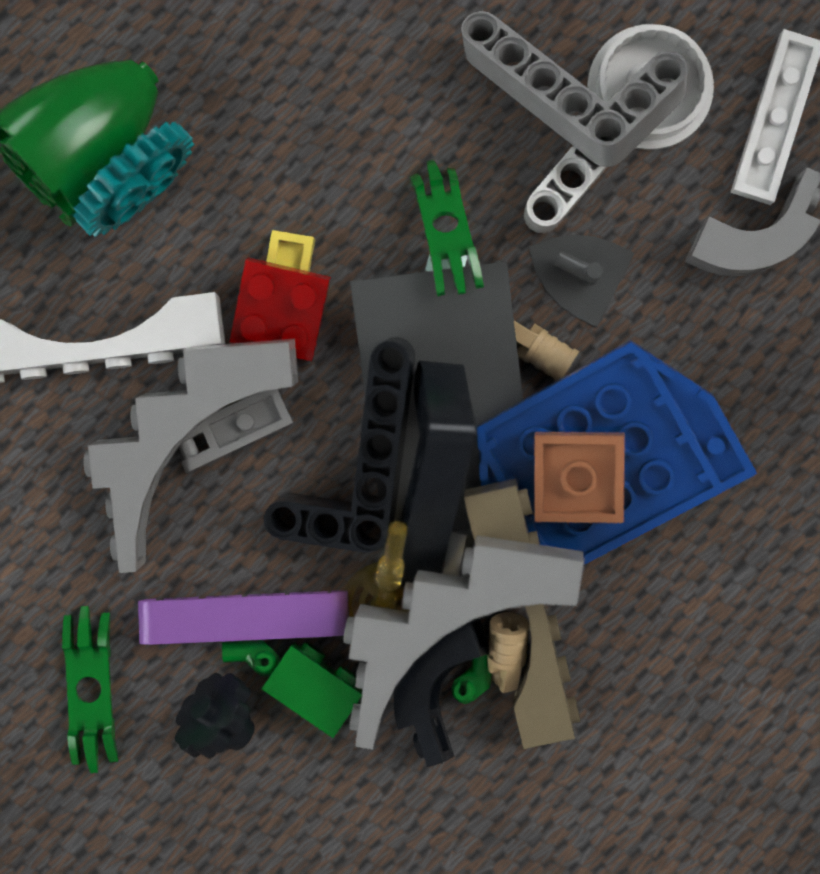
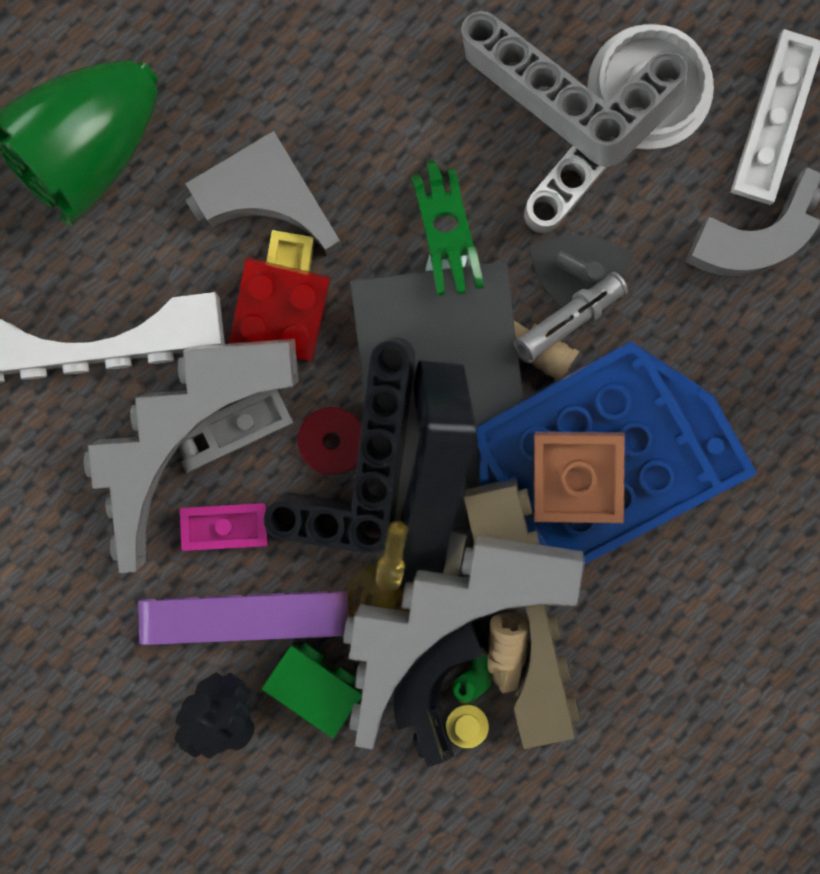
(89, 663): green piece -> none
(133, 179): teal gear -> none
(223, 527): none -> dark pink plate
(254, 653): green arm -> none
(260, 183): none -> light grey arch
(312, 436): none -> dark red piece
(467, 726): none -> light yellow plate
(606, 291): none -> light grey pin

